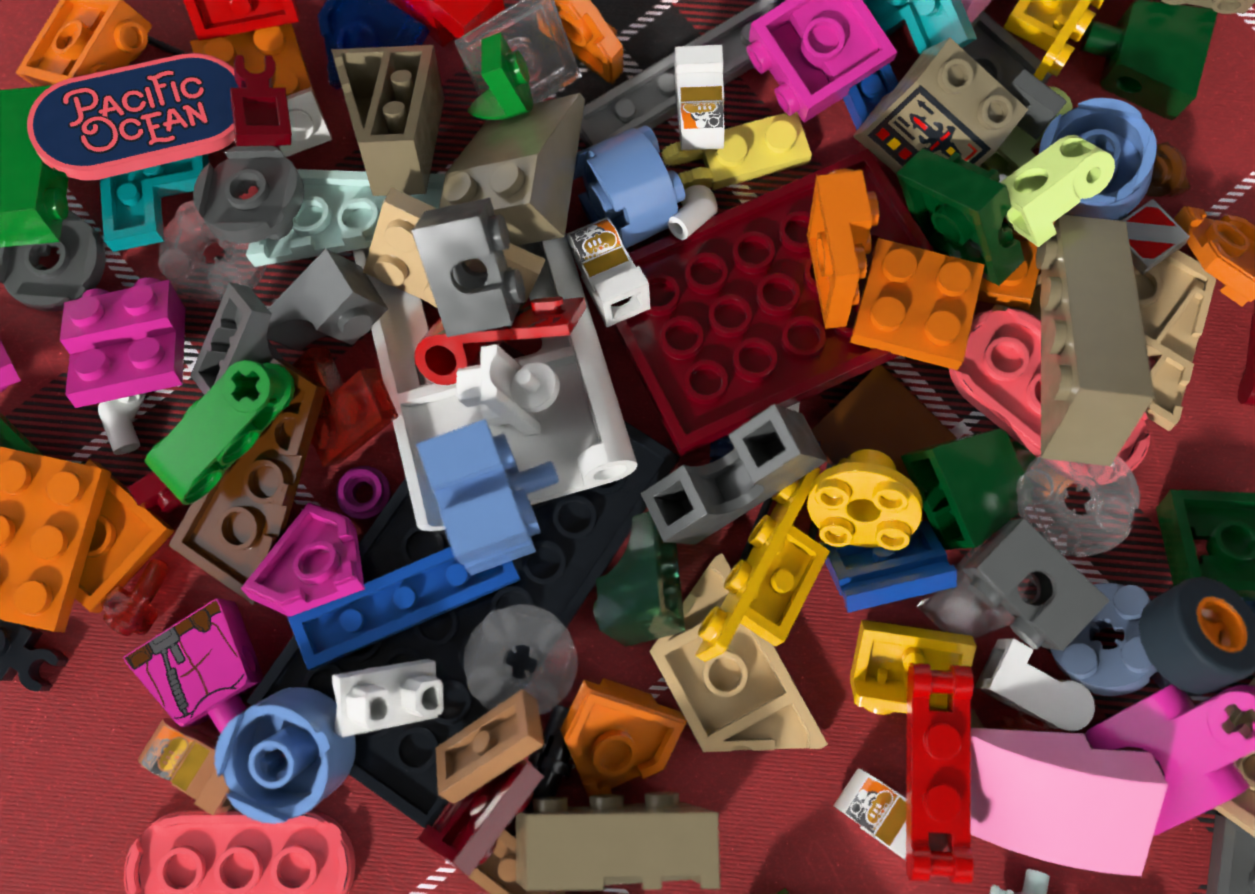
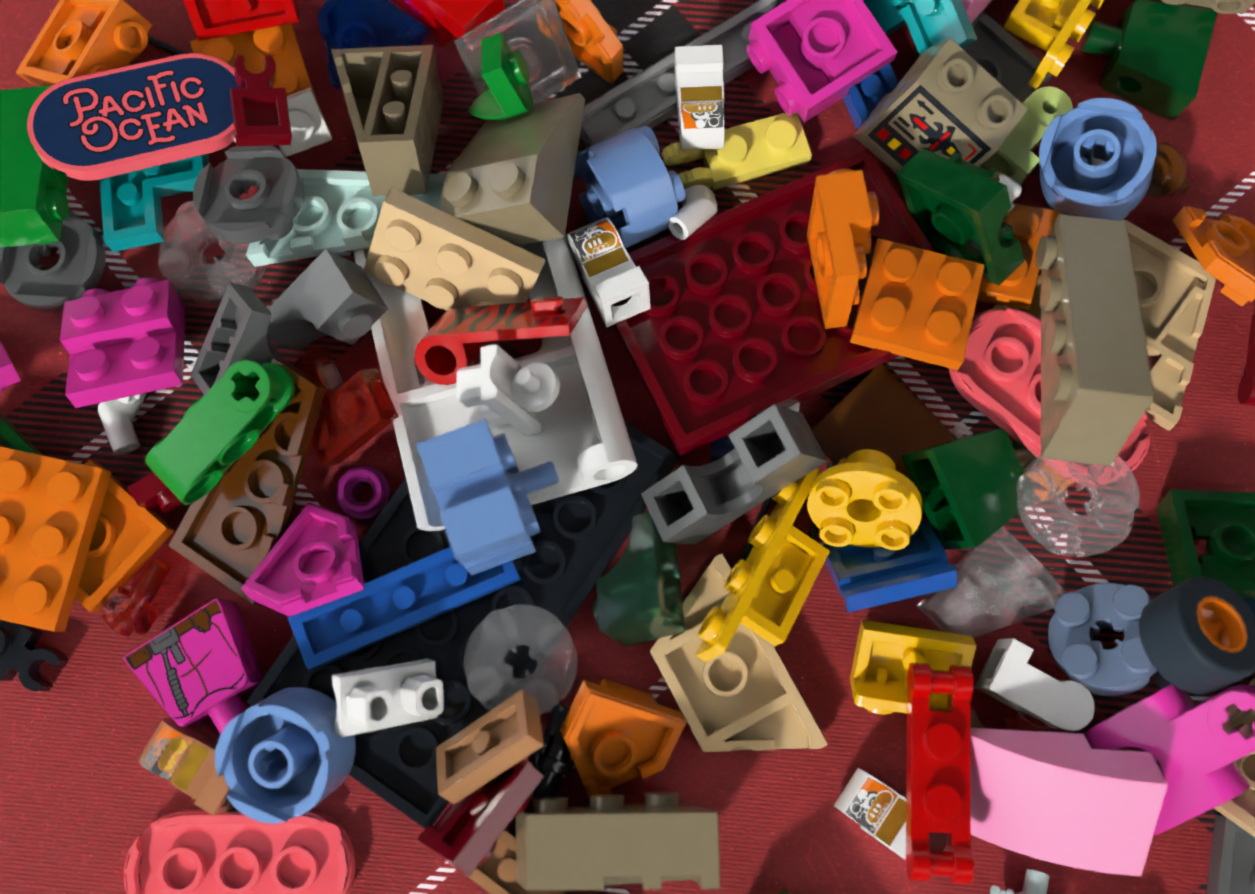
(463, 297): brick -> none
(1039, 99): dark grey tile -> none
(1054, 185): yellowish green leg -> none
(1063, 597): dark grey brick -> none
(1153, 236): light grey tile -> none

